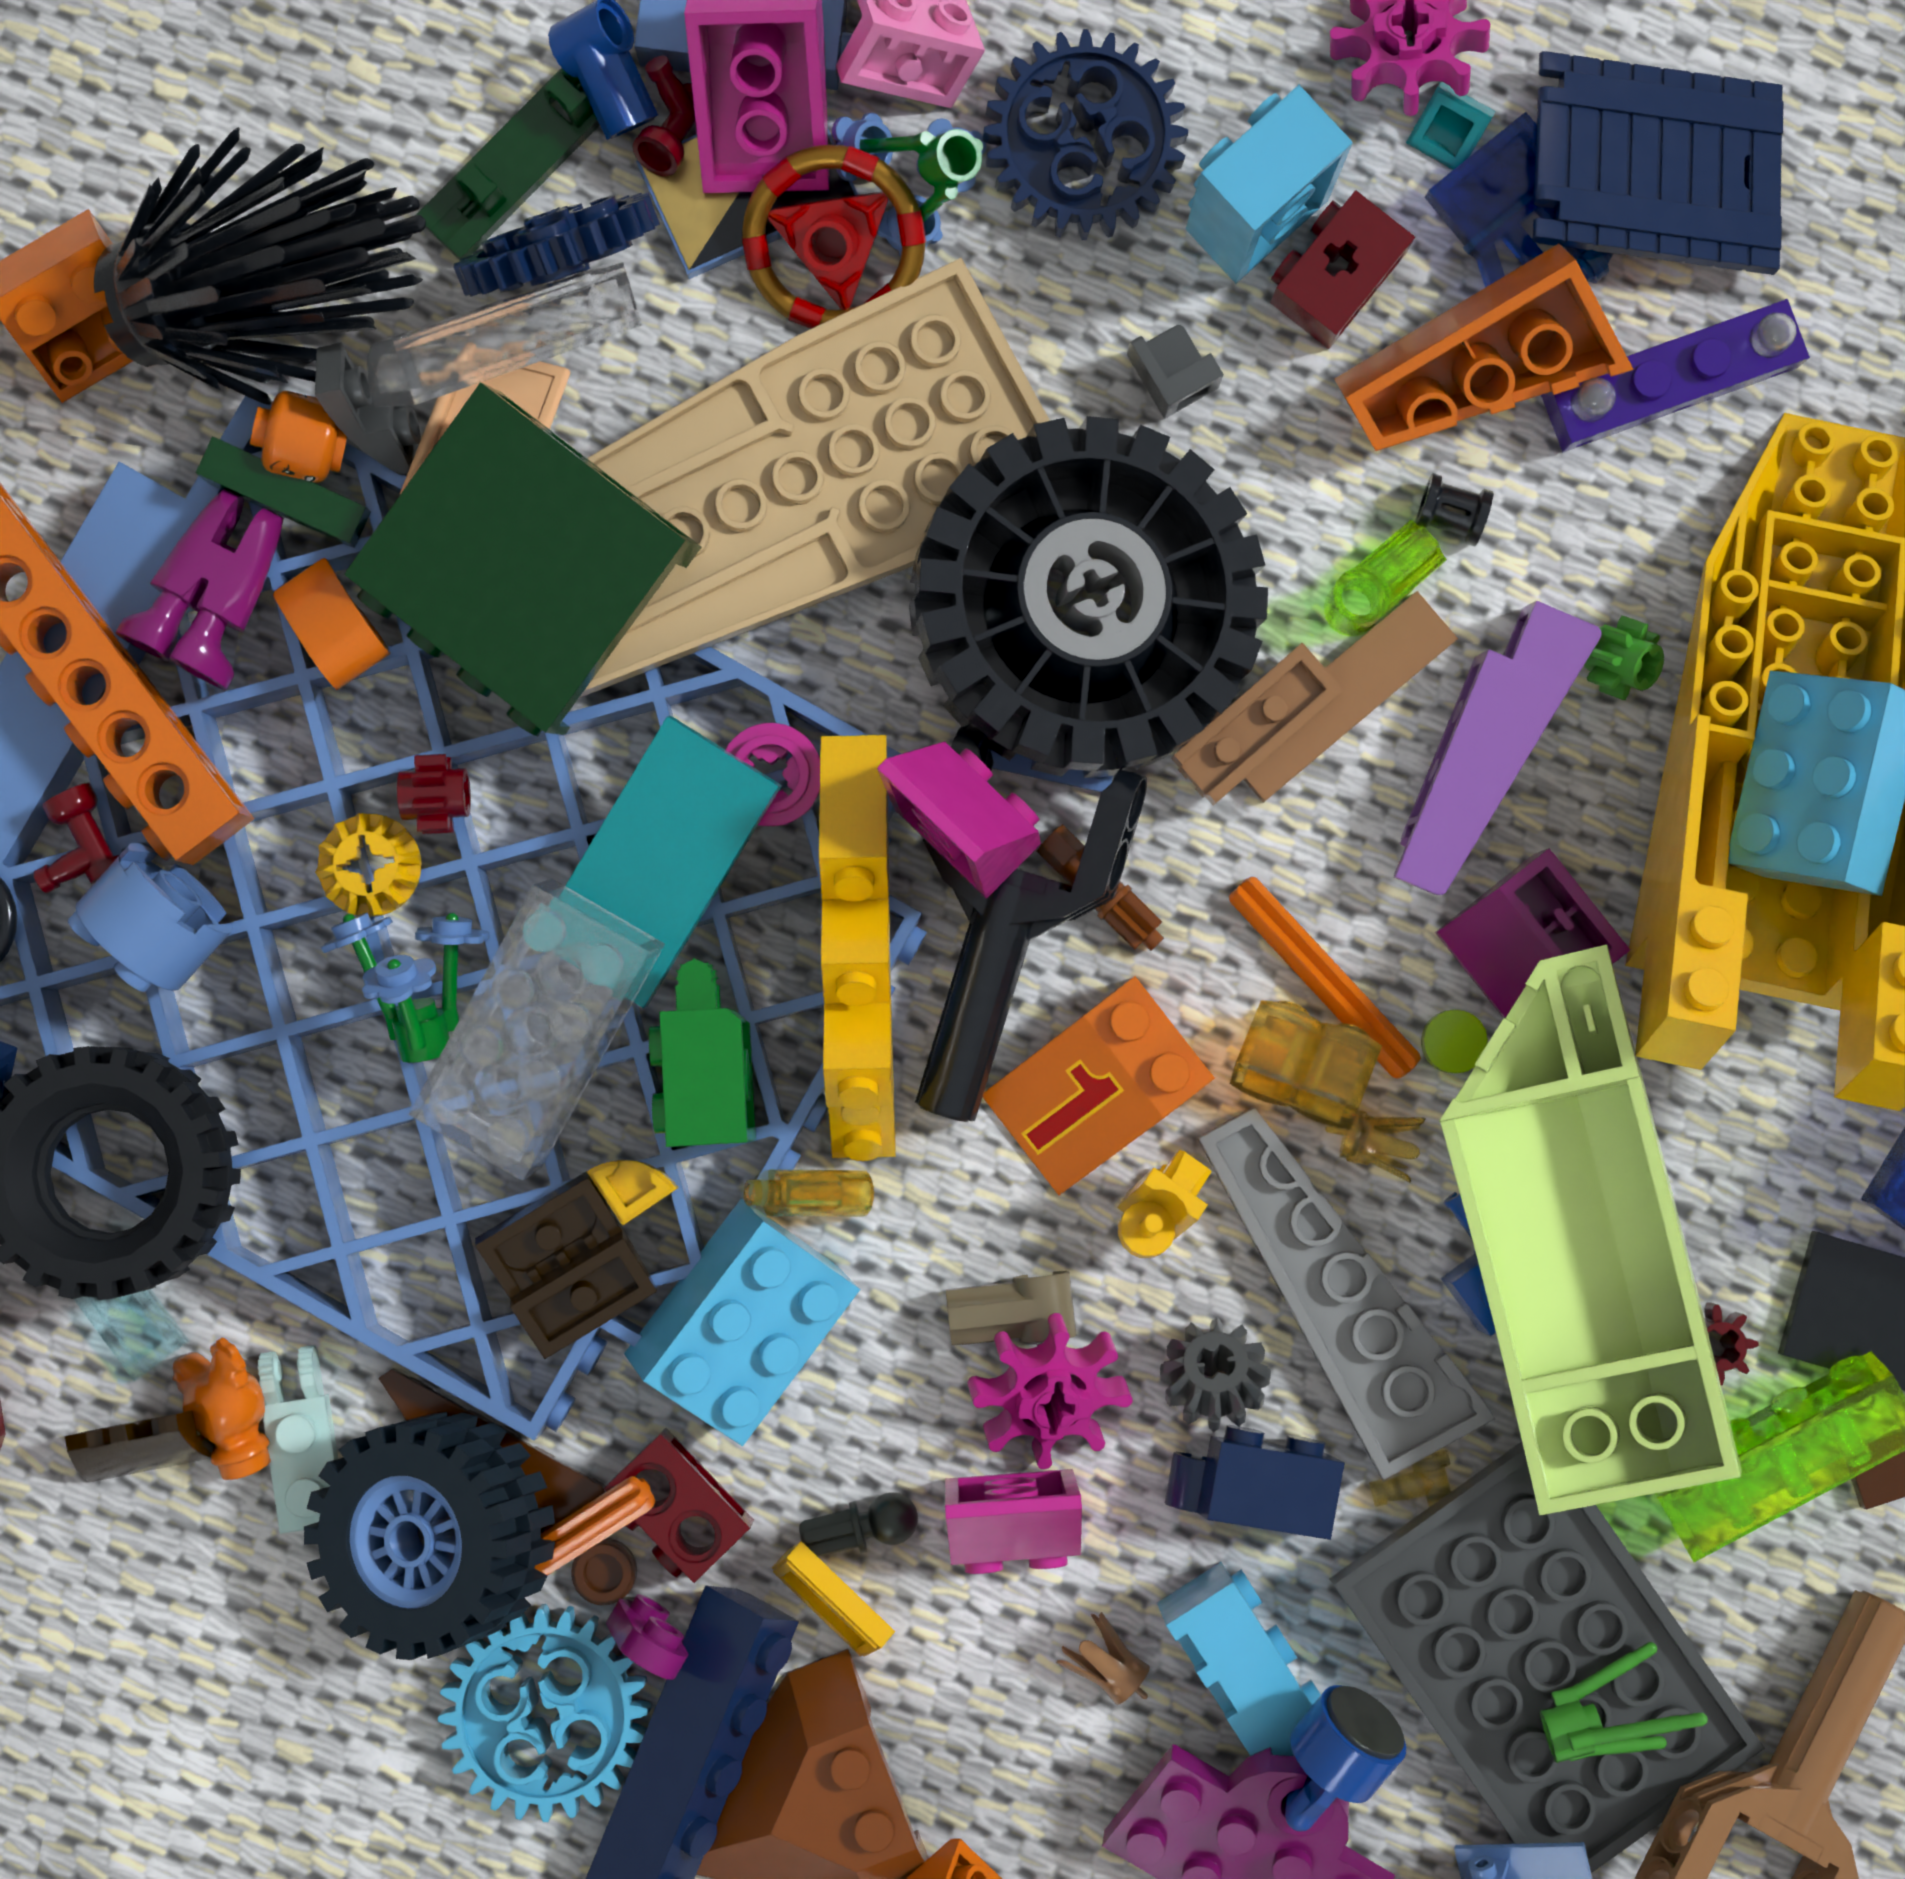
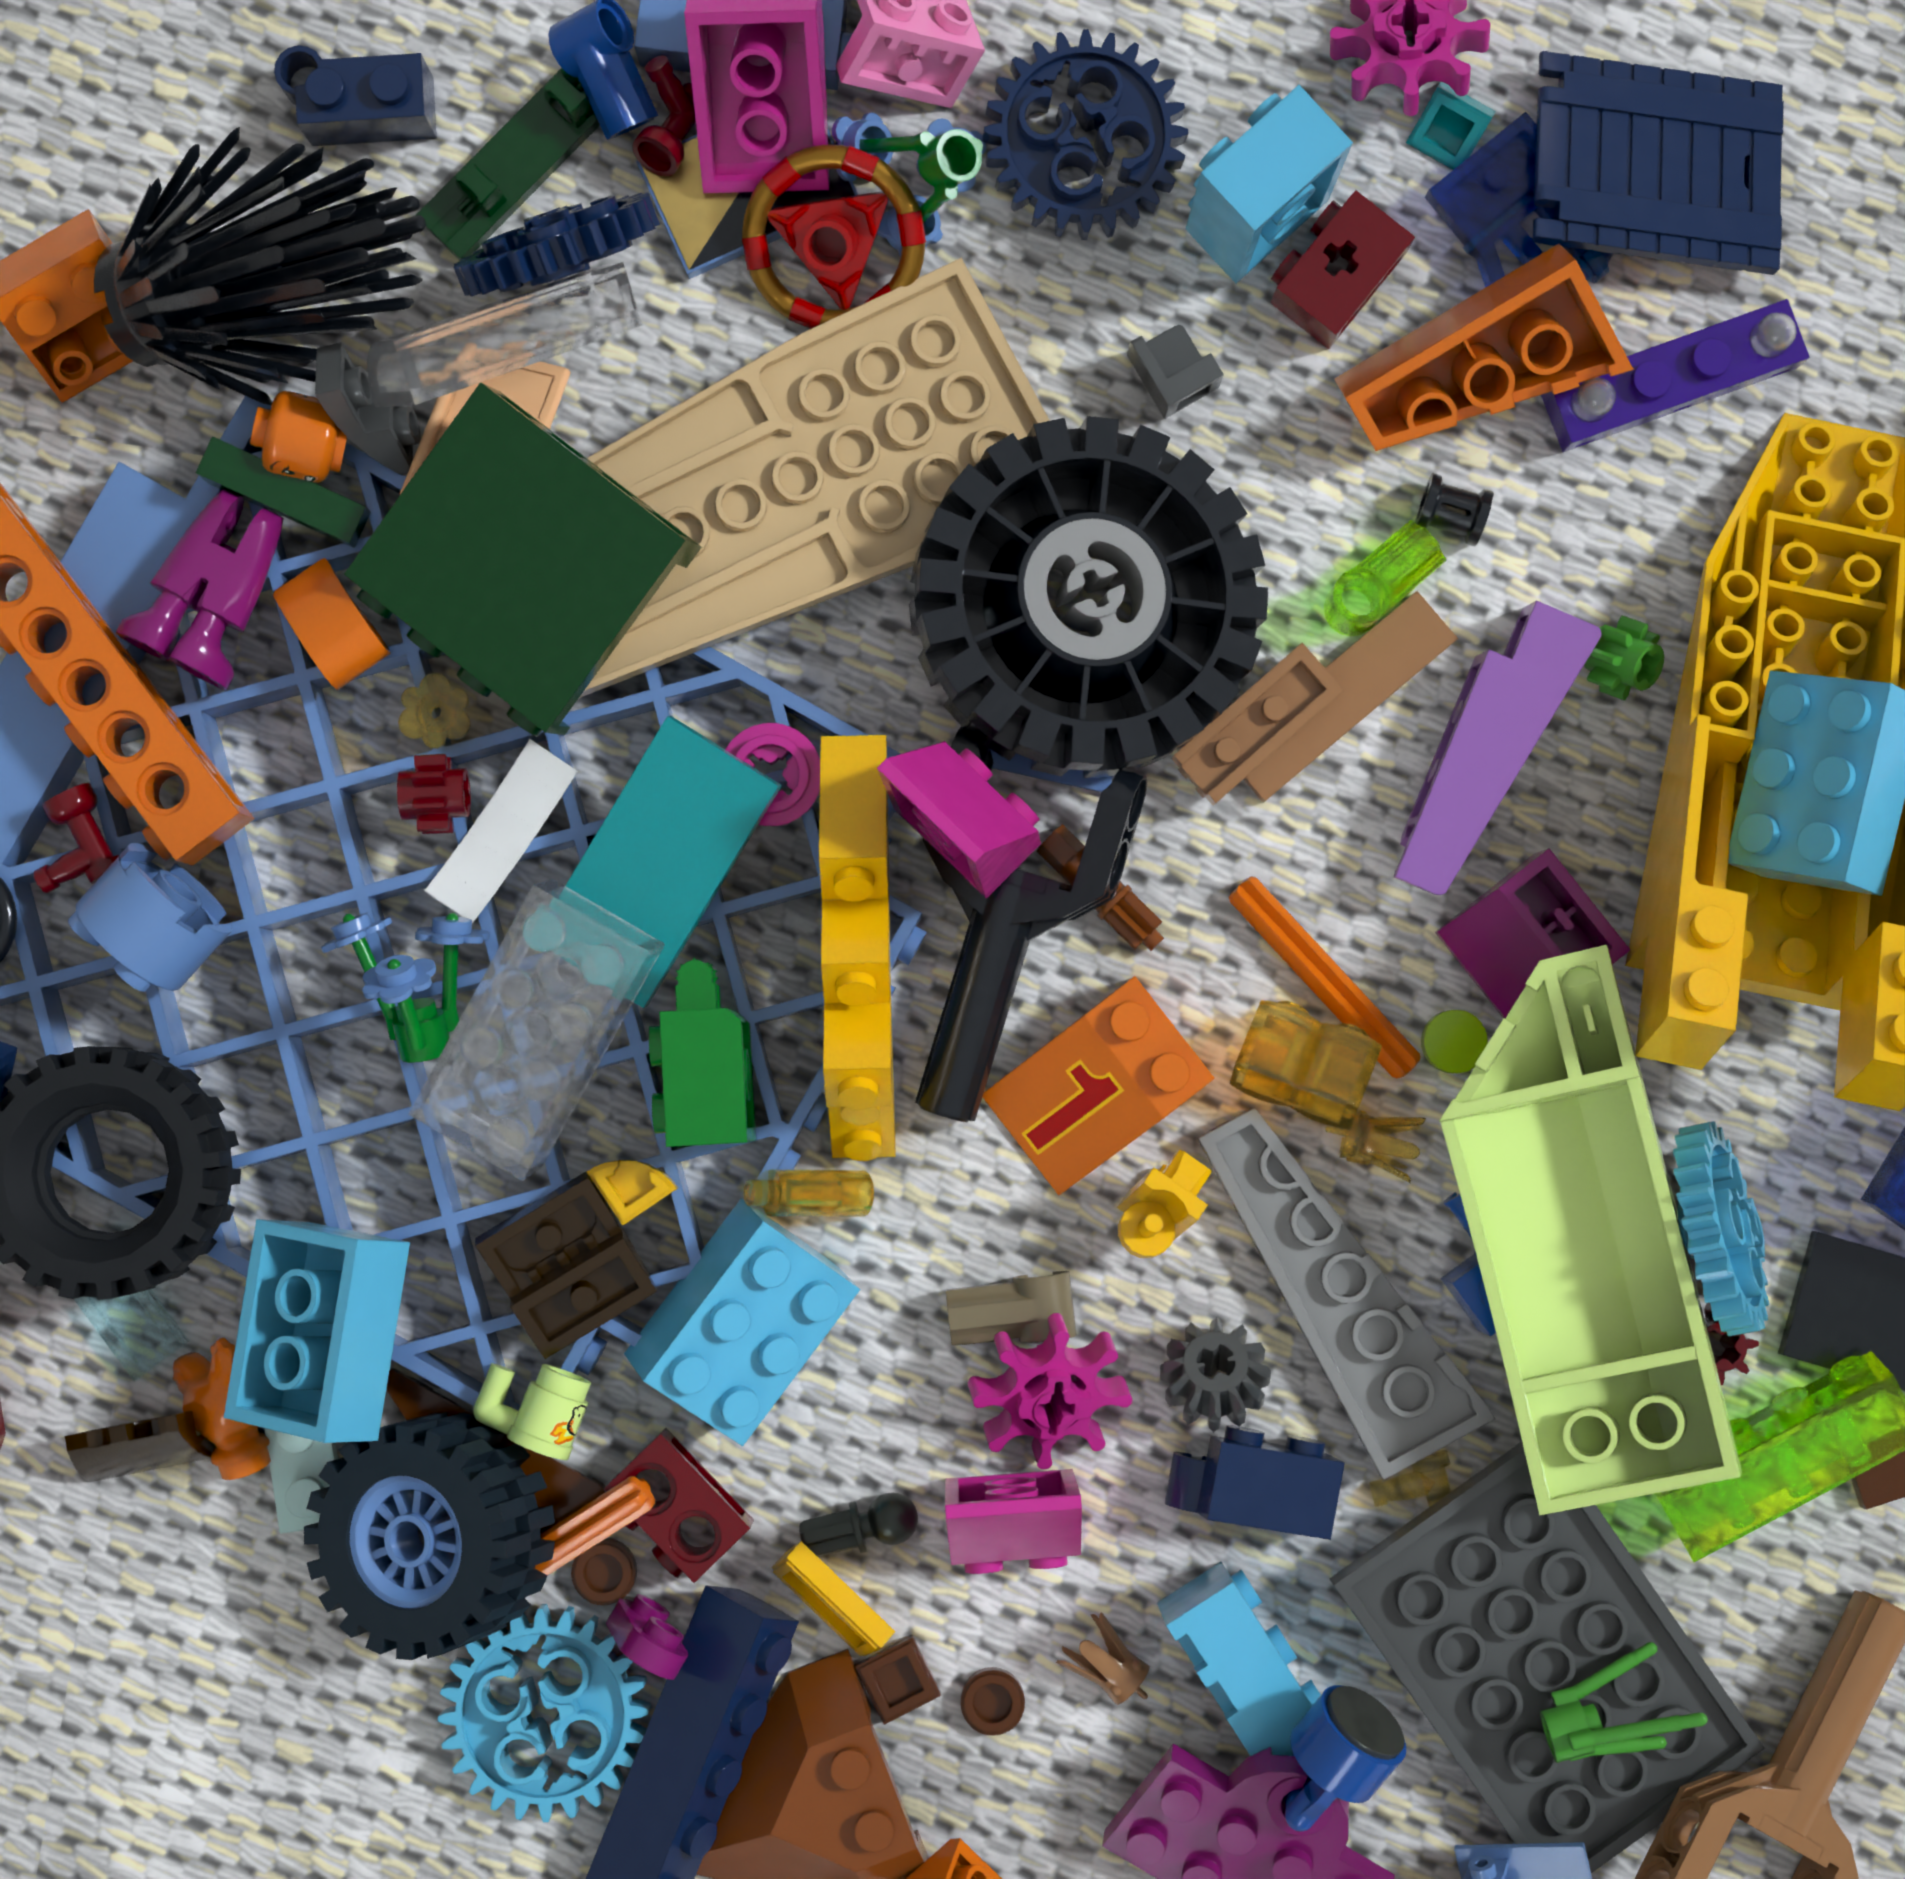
(316, 1331): none -> medium azure brick
(360, 97): none -> dark blue hinge
(391, 884): yellow gear -> none
(433, 693): none -> clear yellow plant
(502, 831): none -> white sticker
(547, 1414): none -> yellowish green piece
(898, 1679): none -> reddish brown tile
(992, 1701): none -> reddish brown tile
(1721, 1228): none -> medium azure gear

